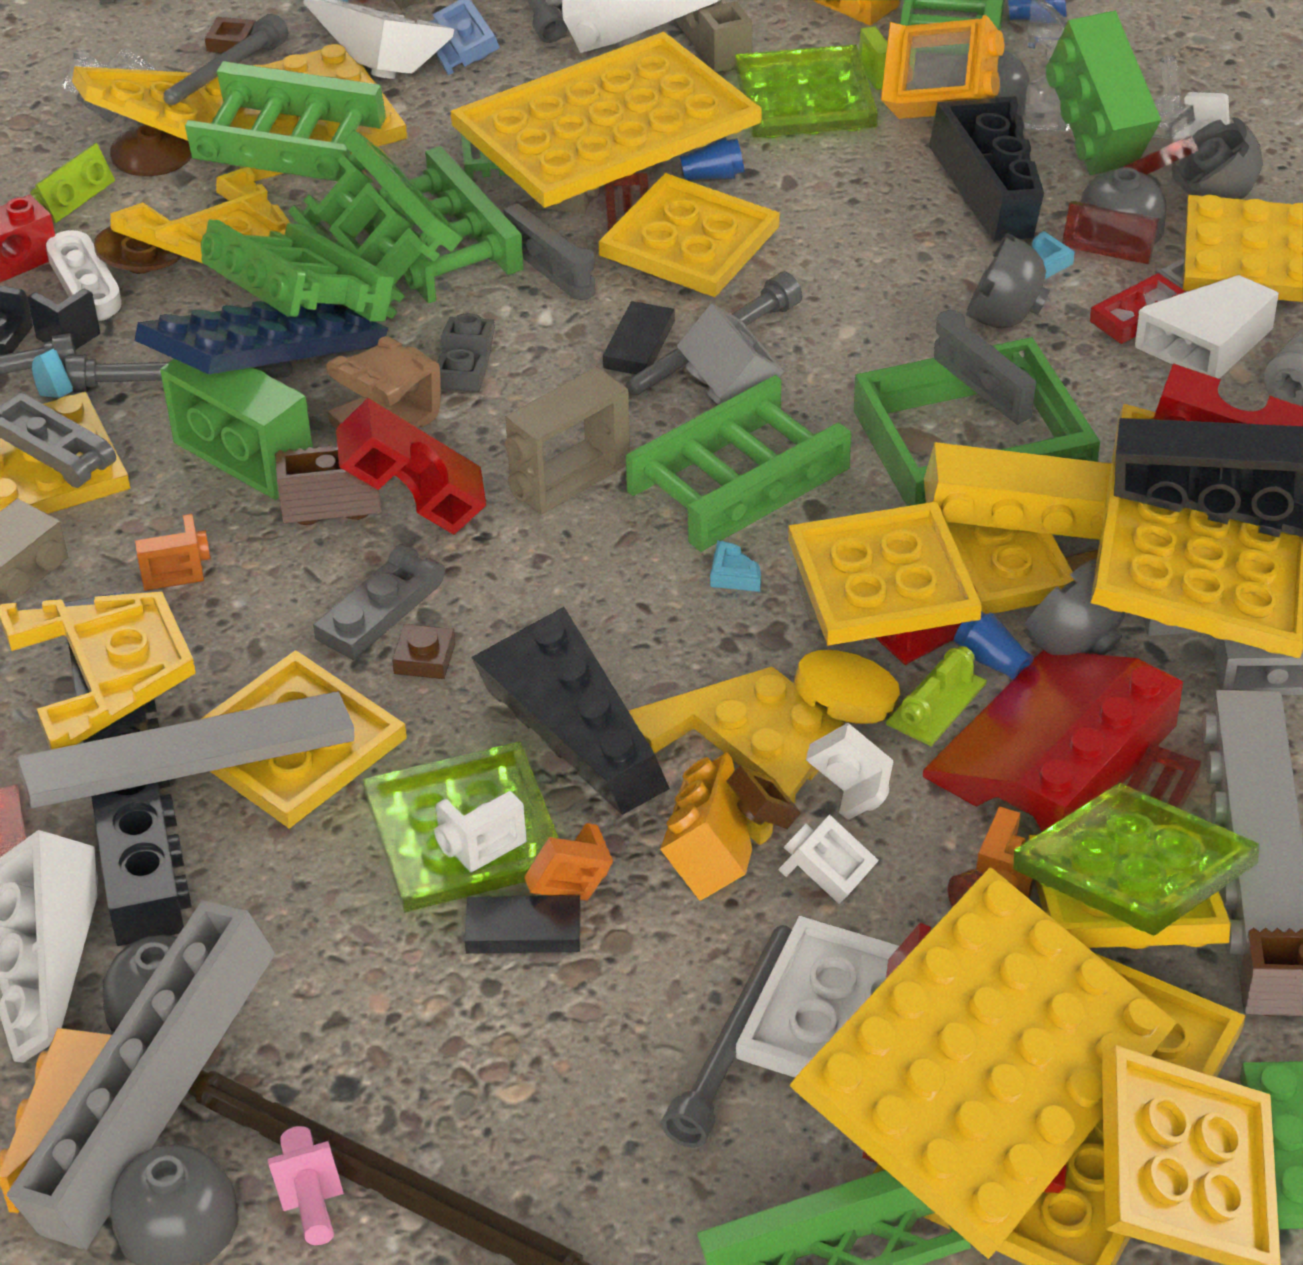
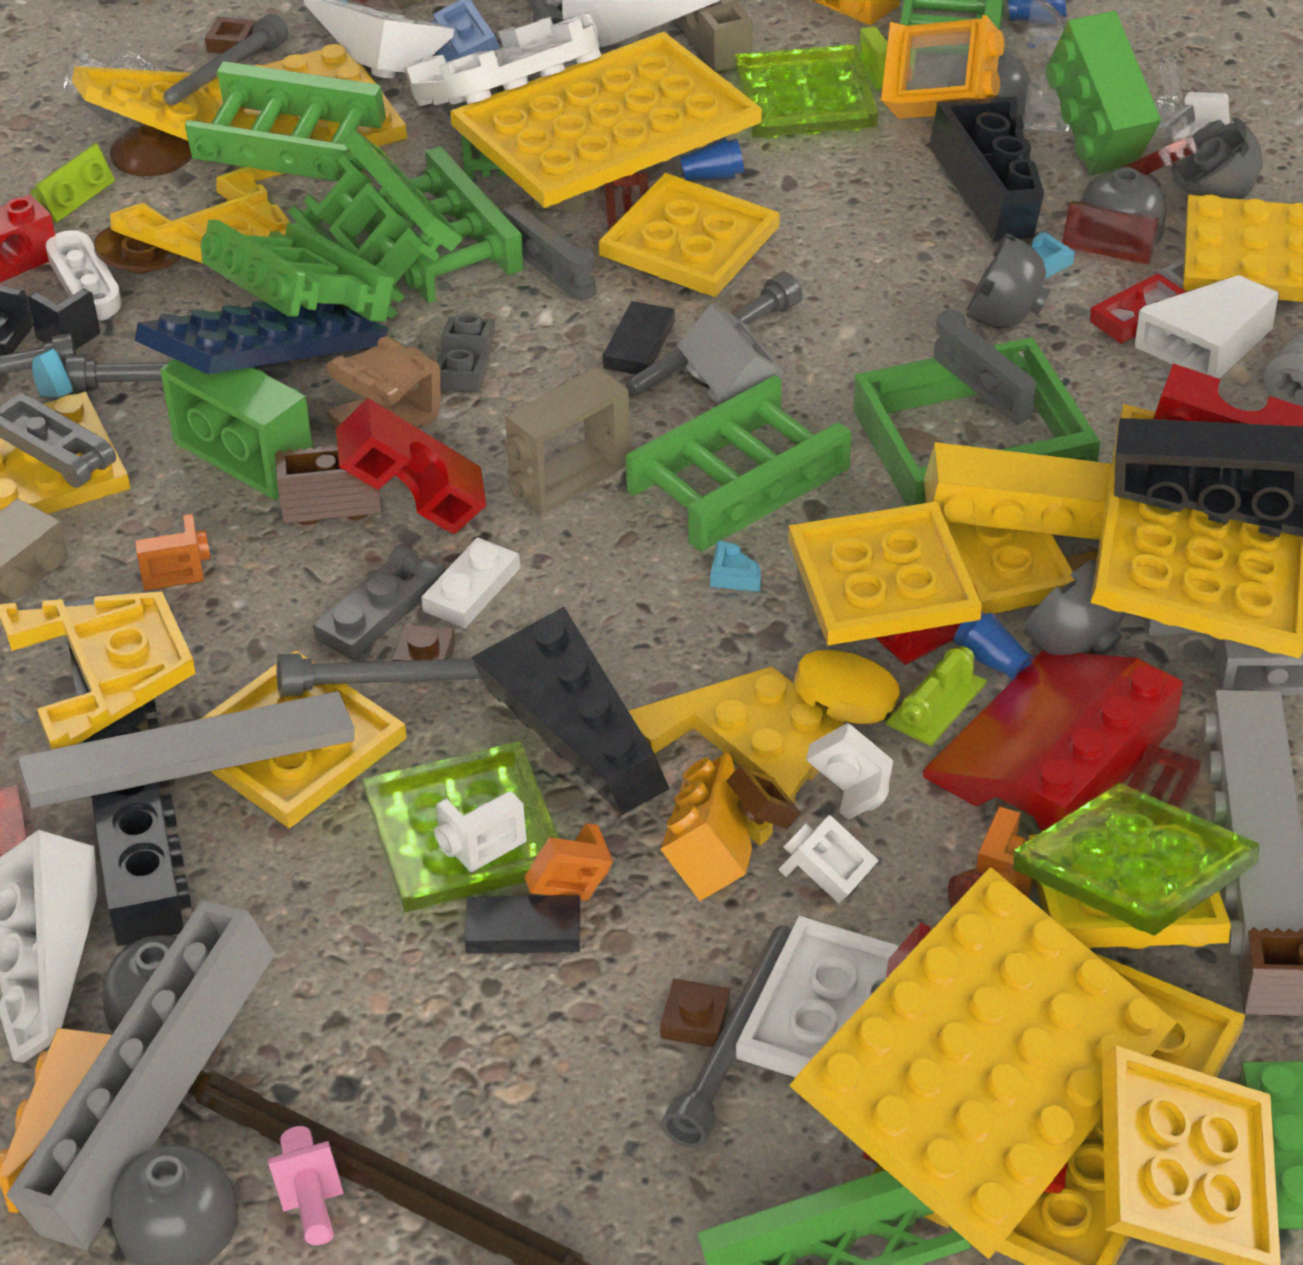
(300, 675): none -> dark grey piece
(470, 582): none -> white plate
(524, 52): none -> white plate
(694, 1012): none -> reddish brown plate

